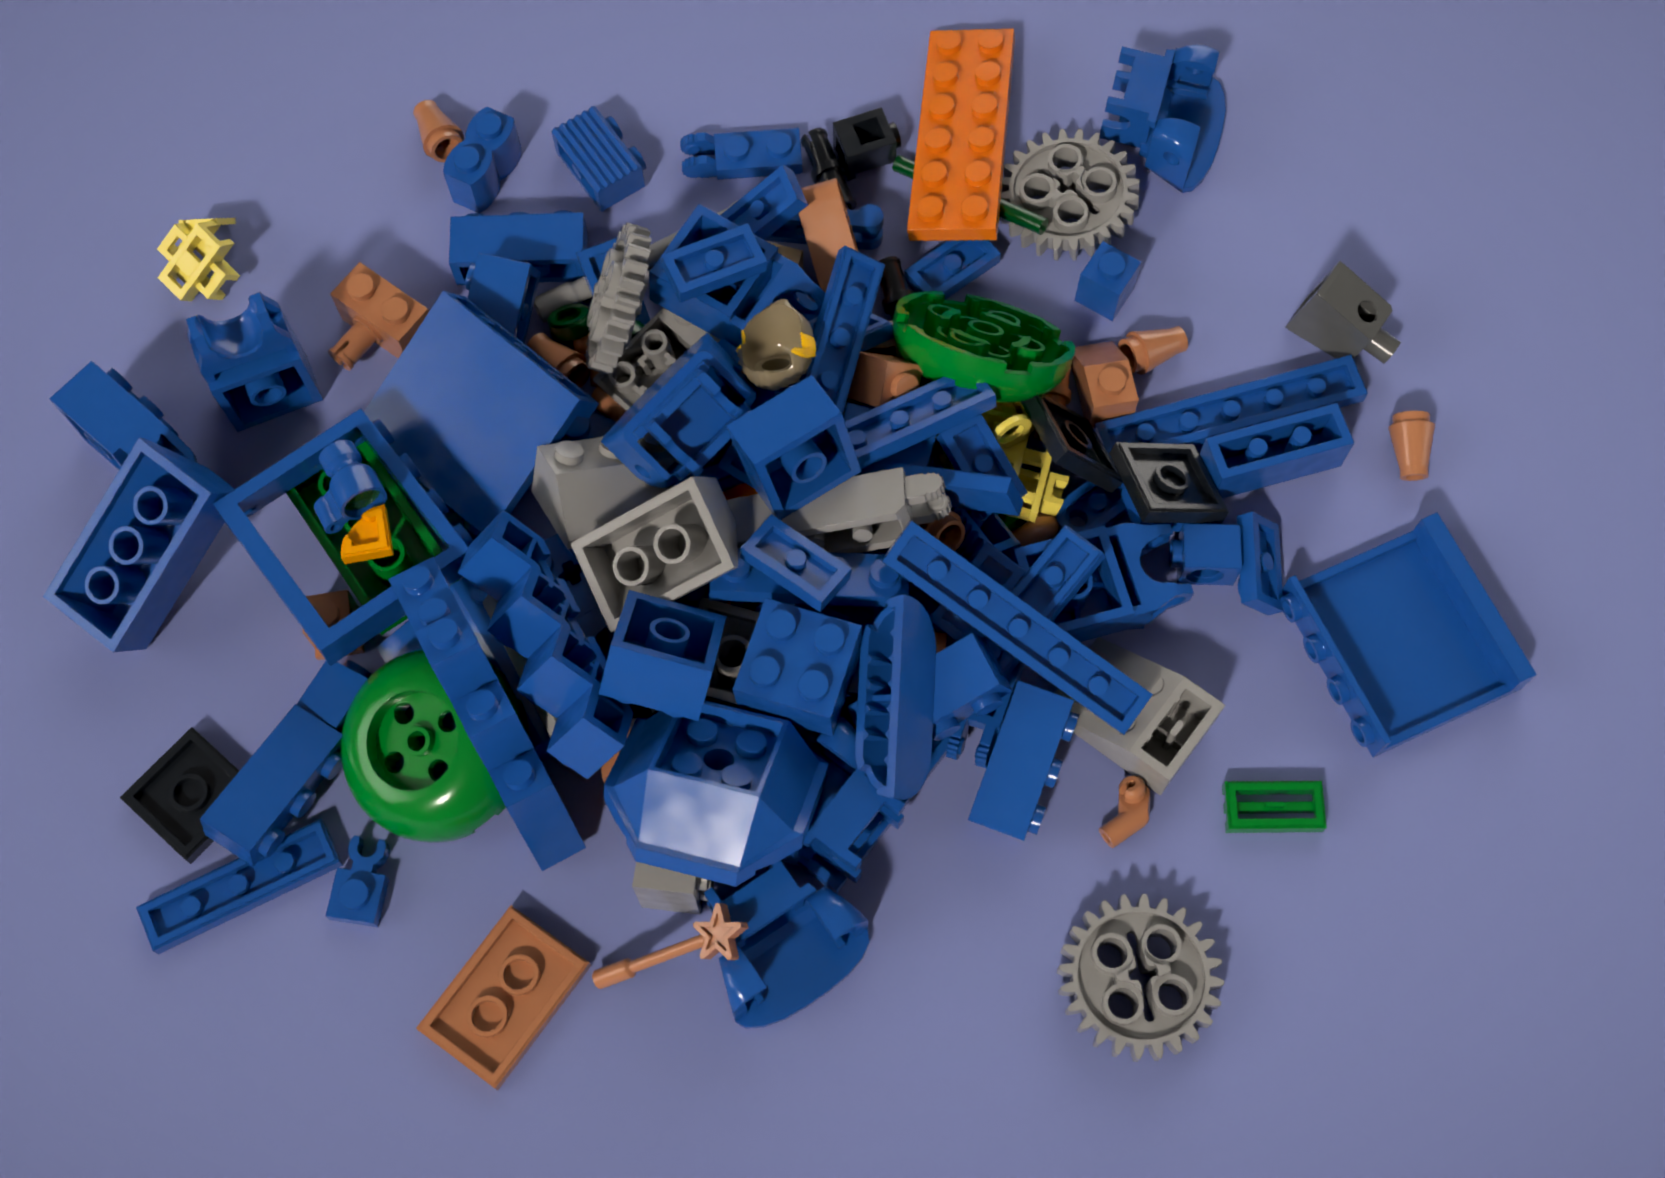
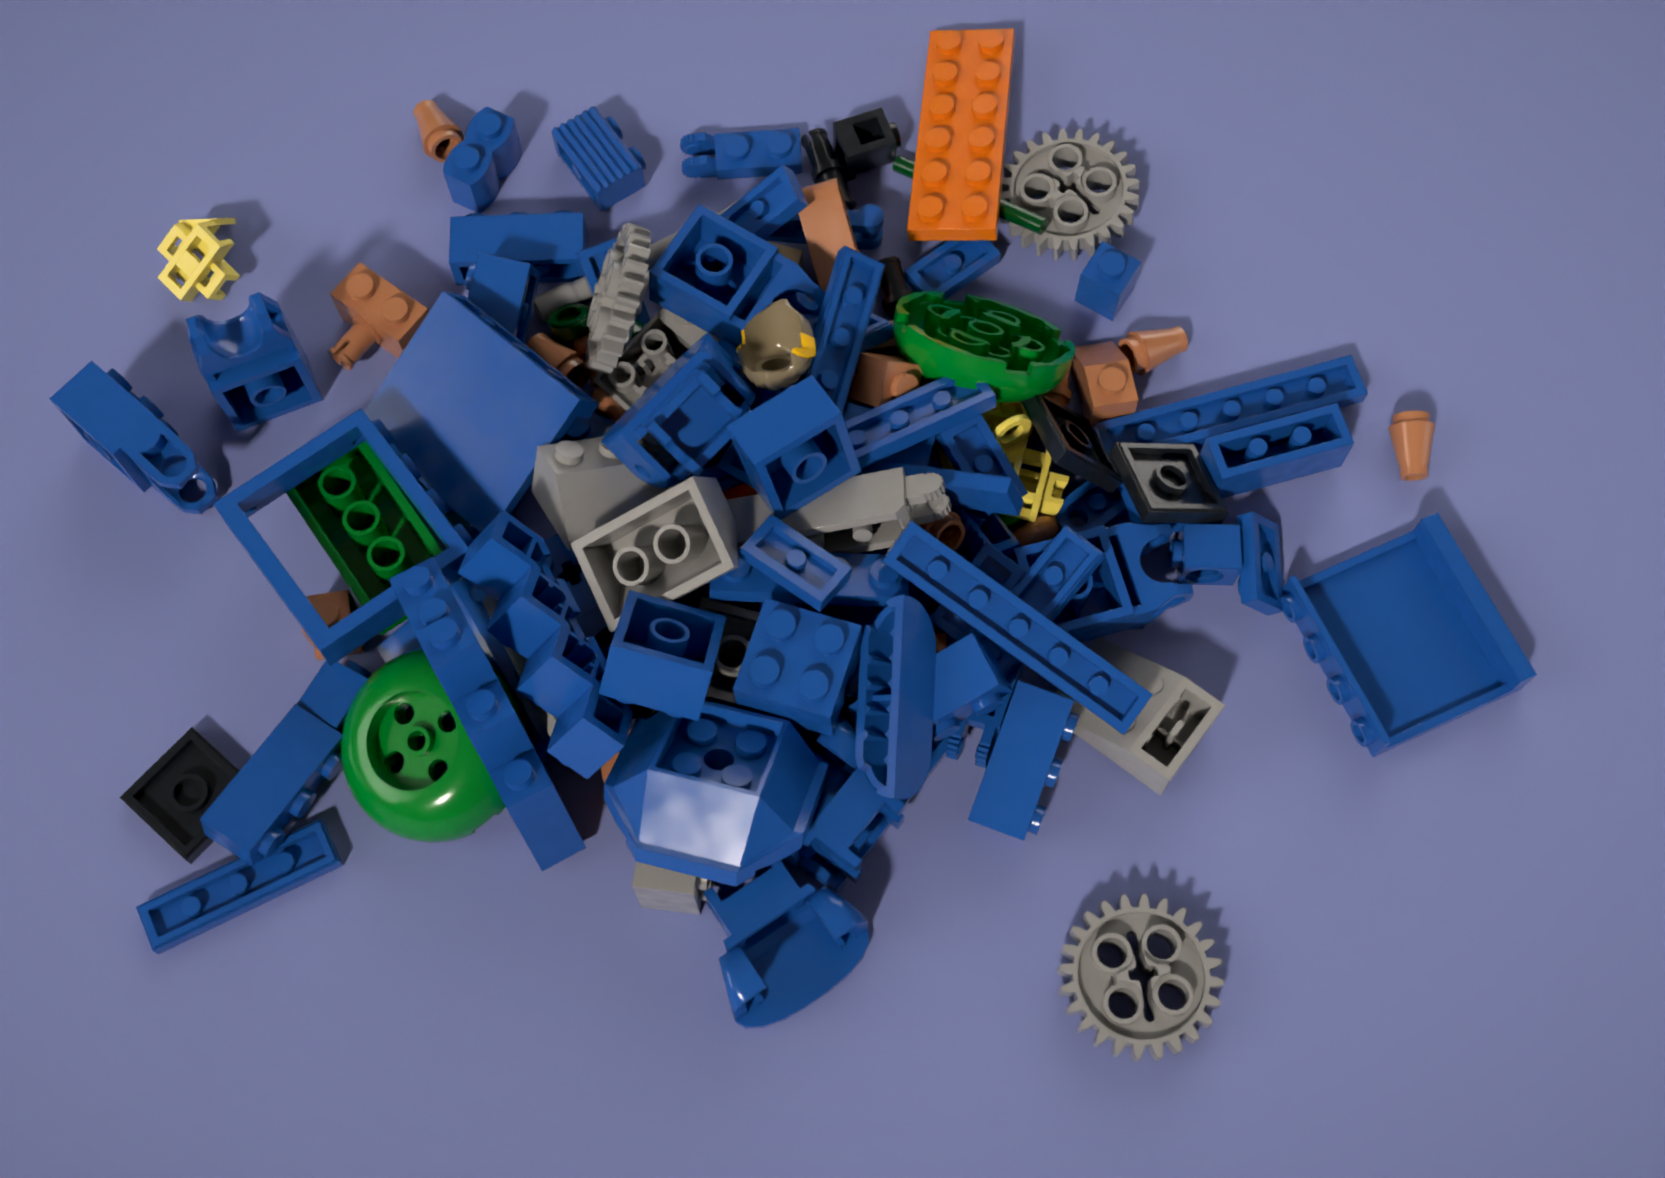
(139, 547): blue slope -> none
(352, 486): blue piece -> none
(360, 892): blue plate -> none
(368, 537): light orange tile -> none
(504, 997): nougat tile -> none
(714, 262): blue plate -> none
(714, 937): nougat piece -> none
(1132, 812): nougat arm -> none
(1169, 111): blue piece -> none
(1273, 825): green tile -> none
(1345, 317): dark grey torso -> none

